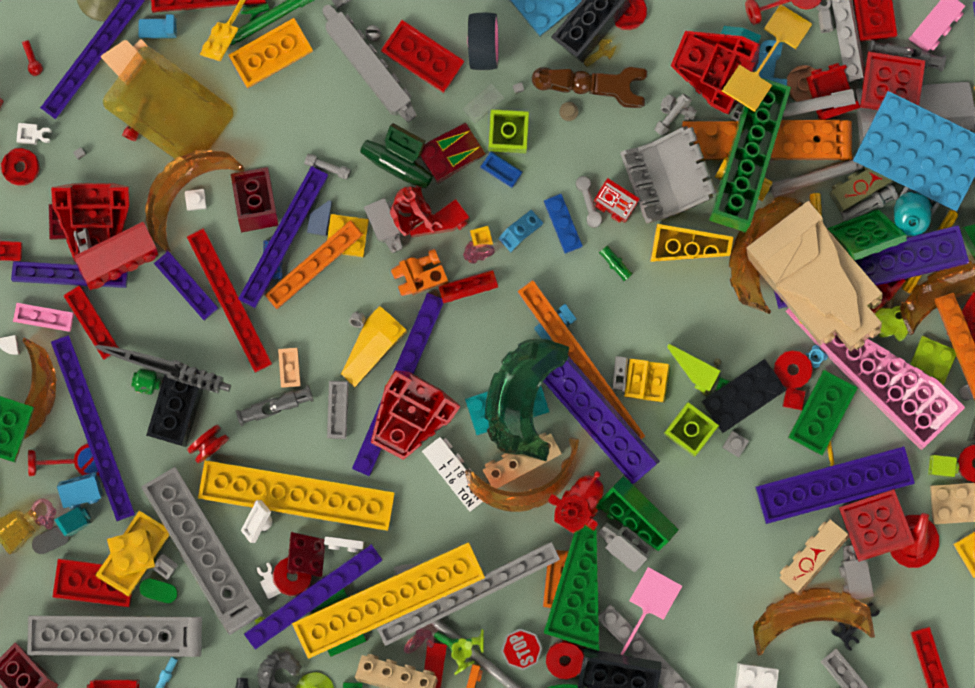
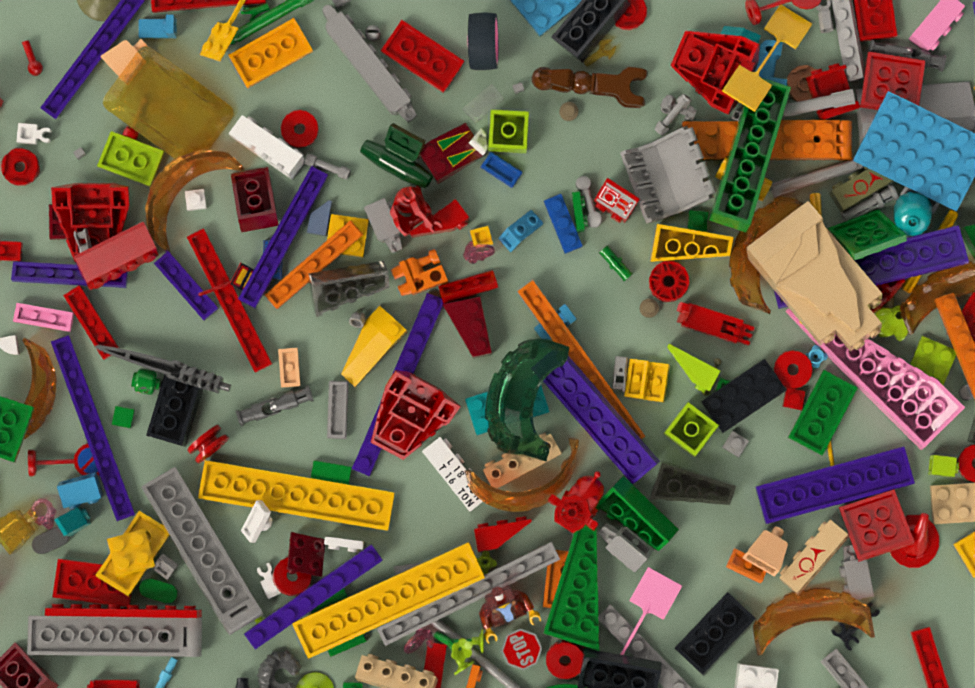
(123, 417): none -> green tile
(130, 159): none -> lime plate
(131, 611): none -> red plate
(239, 279): none -> piece
(267, 147): none -> white wedge
(291, 121): none -> red tile
(331, 472): none -> green tile
(346, 284): none -> clear smoke wedge
(471, 325): none -> dark red wedge
(479, 142): none -> white tile
(490, 562): none -> lime plate
(494, 536): none -> red slope
(504, 606): none -> clear red torso
(580, 219): none -> green plate
(649, 308): none -> dark tan plate
(677, 273): none -> red wheel
(682, 484): none -> clear smoke wedge
(697, 220): none -> green plate
(713, 323): none -> red hinge
(715, 634): none -> black slope
(744, 567): none -> orange plate
(768, 551): none -> light nougat torso

